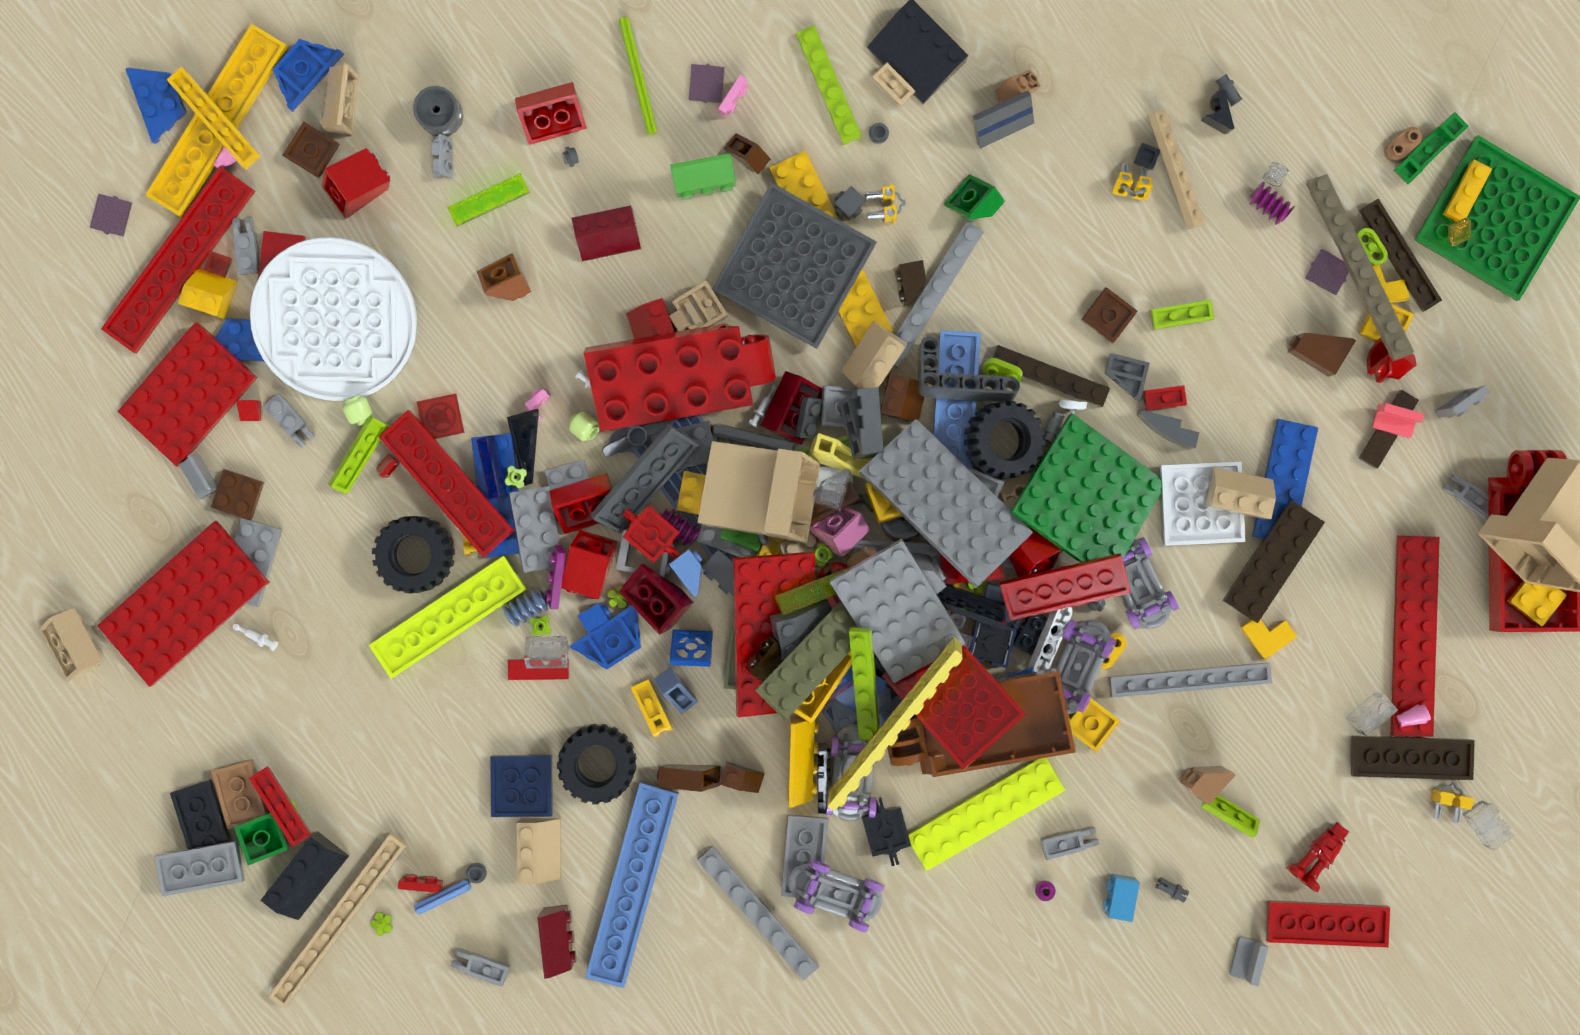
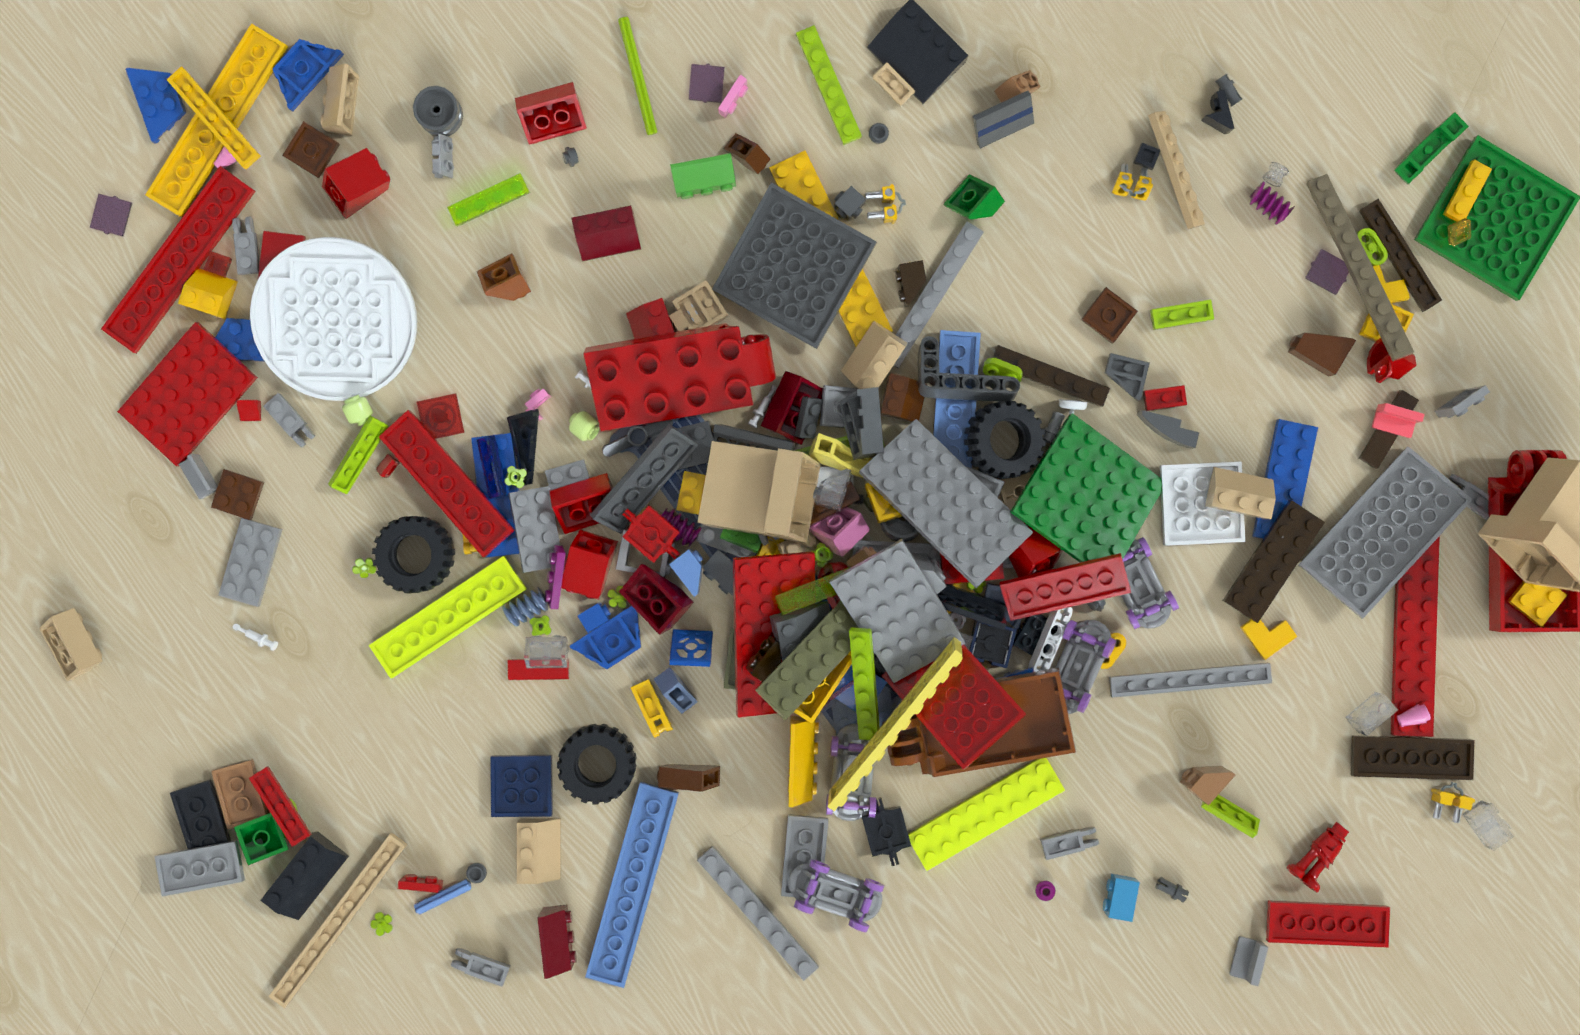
(183, 603): red plate -> none
(364, 567): none -> lime plant
(741, 778): reddish brown slope -> none
(823, 776): black wing -> none
(1093, 725): yellow plate -> none
(1385, 532): none -> light grey plate
(1404, 144): medium nougat plate -> none

